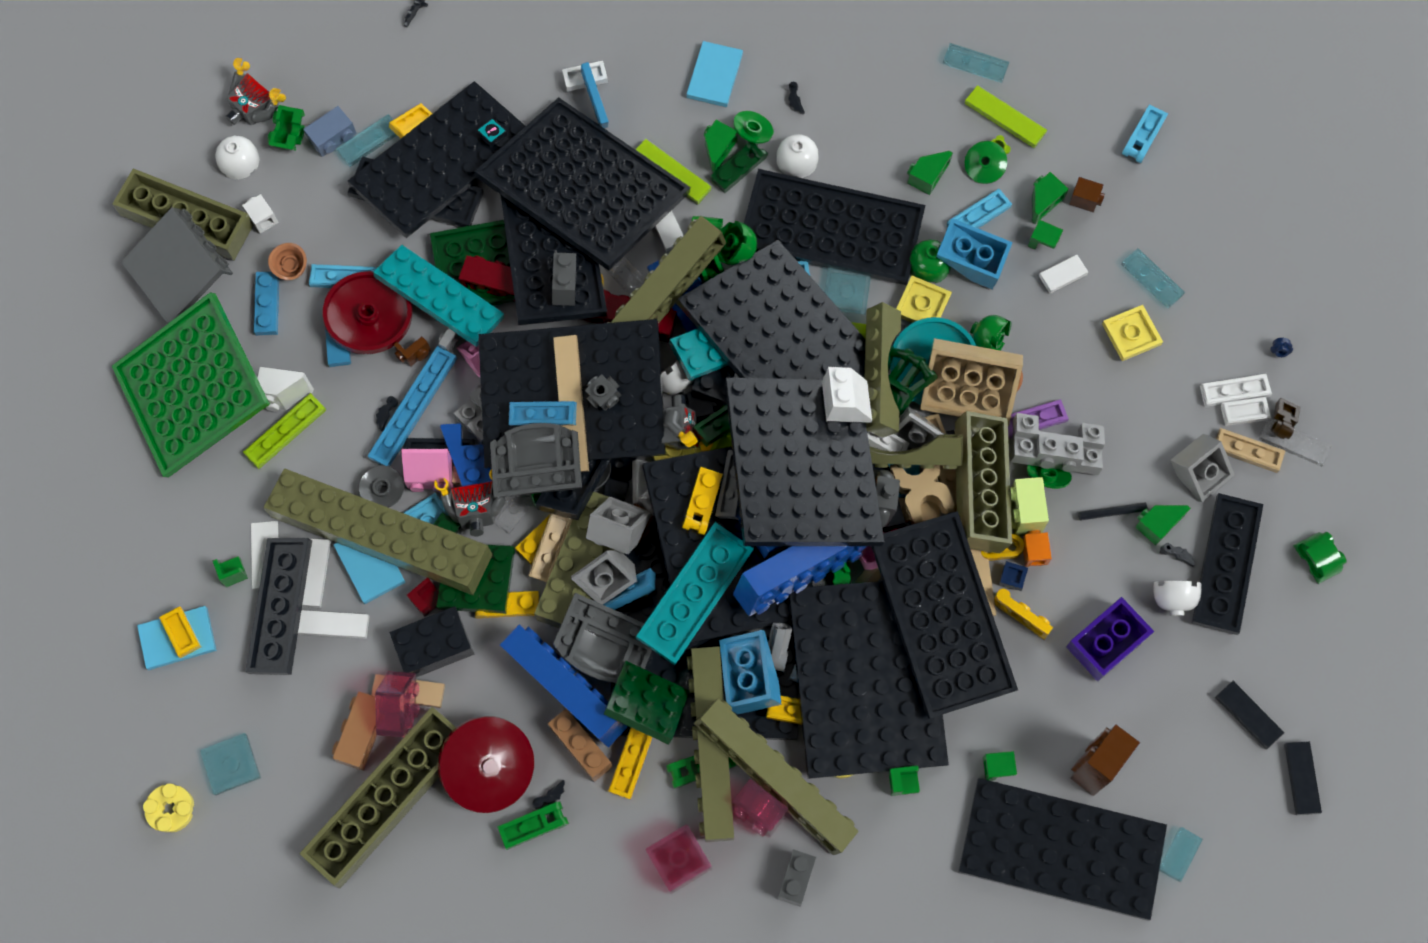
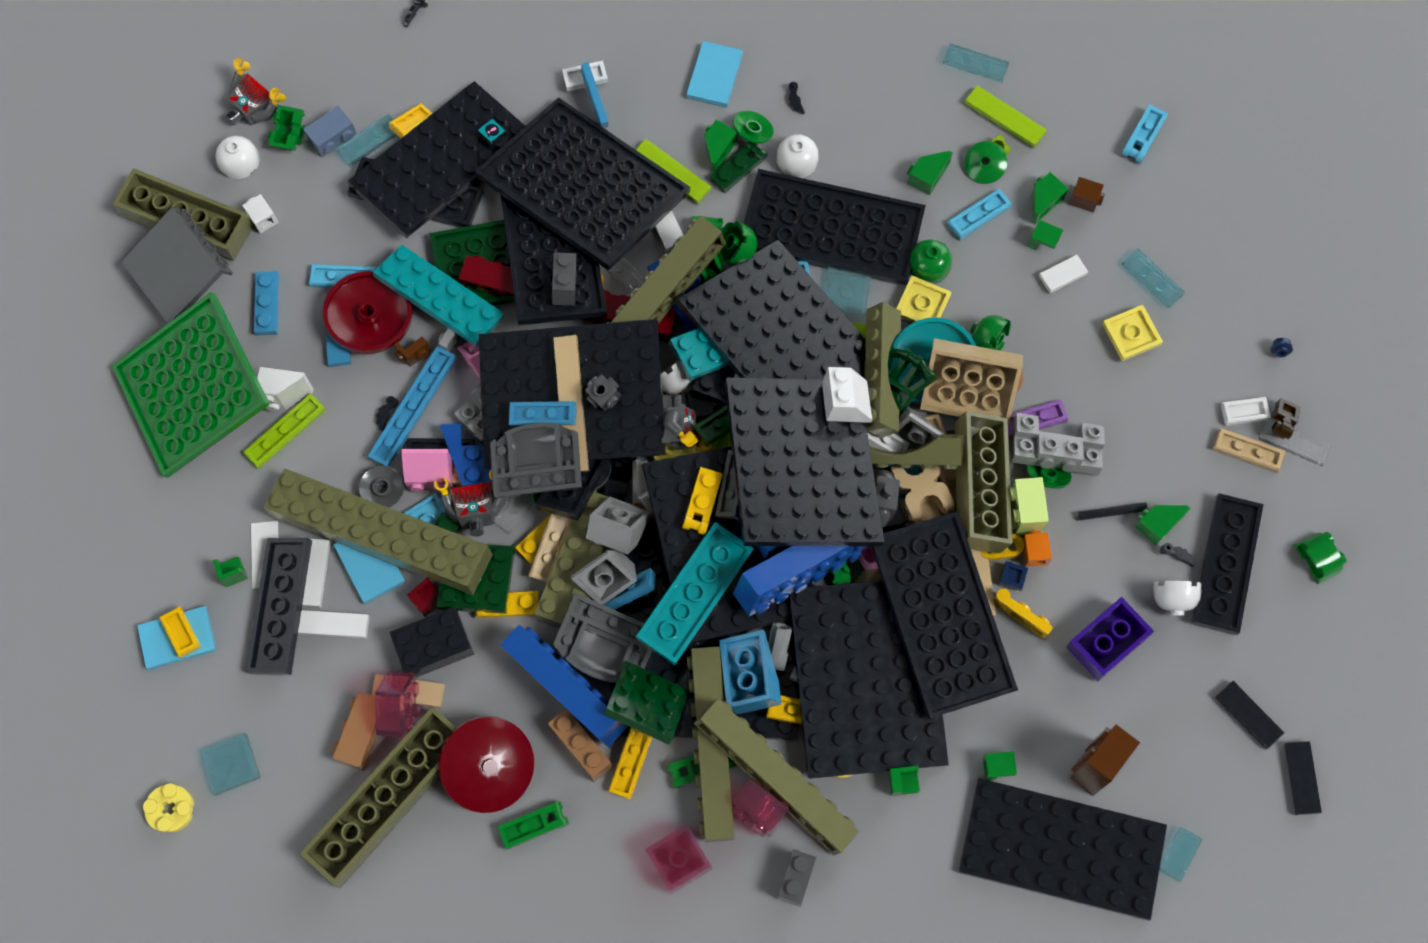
(287, 261): nougat helmet -> none
(552, 795): black piece -> none
(974, 253): dark azure slope -> none
(1203, 466): light grey slope -> none
(1235, 389): white tile -> none

